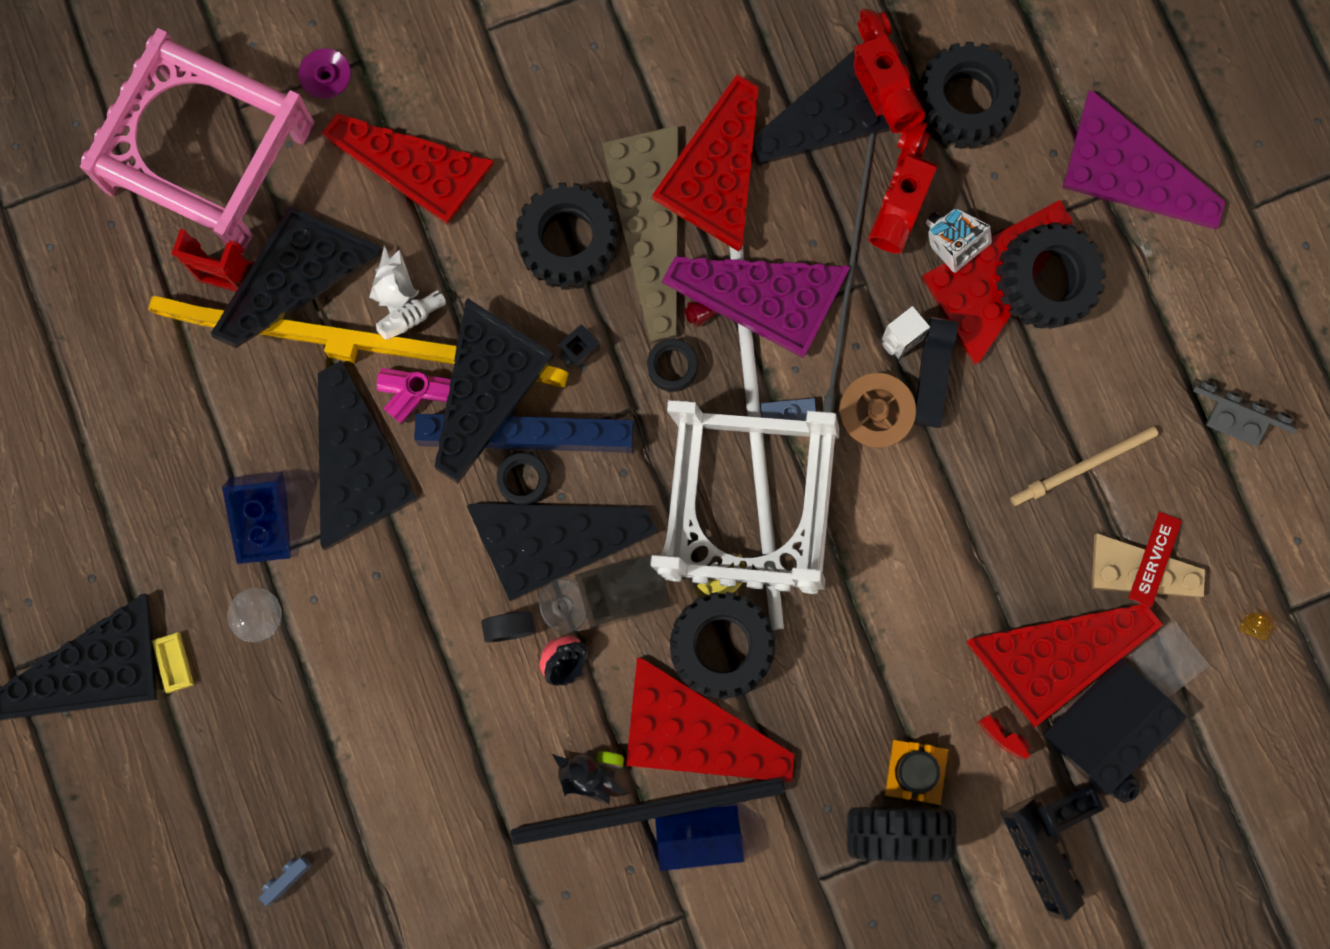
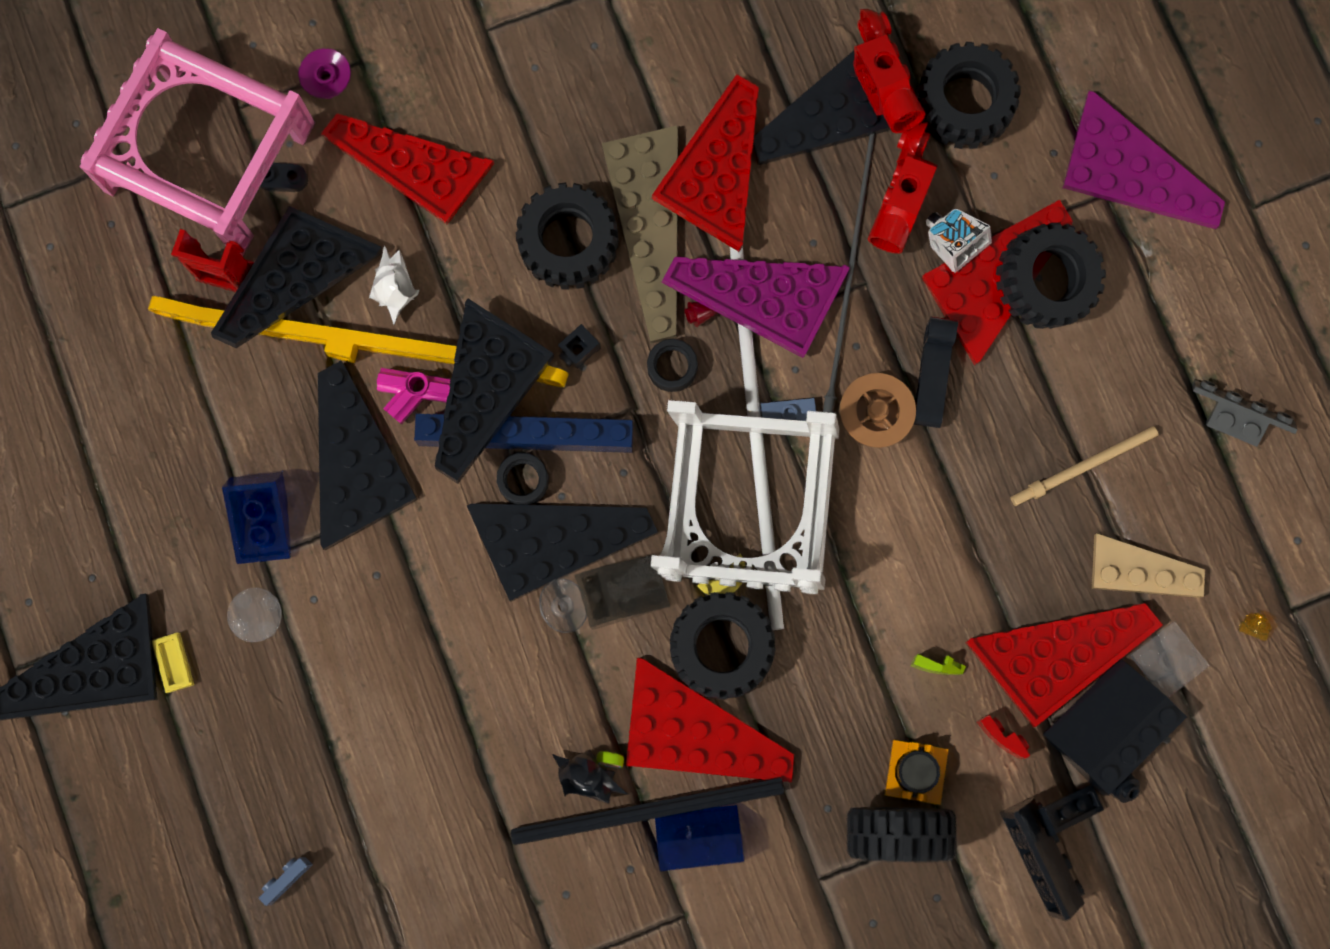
(280, 179): none -> black plate
(409, 315): white hinge -> none
(508, 626): black tyre -> none
(563, 660): black hair -> none
(905, 333): white brick -> none
(947, 667): none -> lime slope
(1155, 559): red sticker -> none

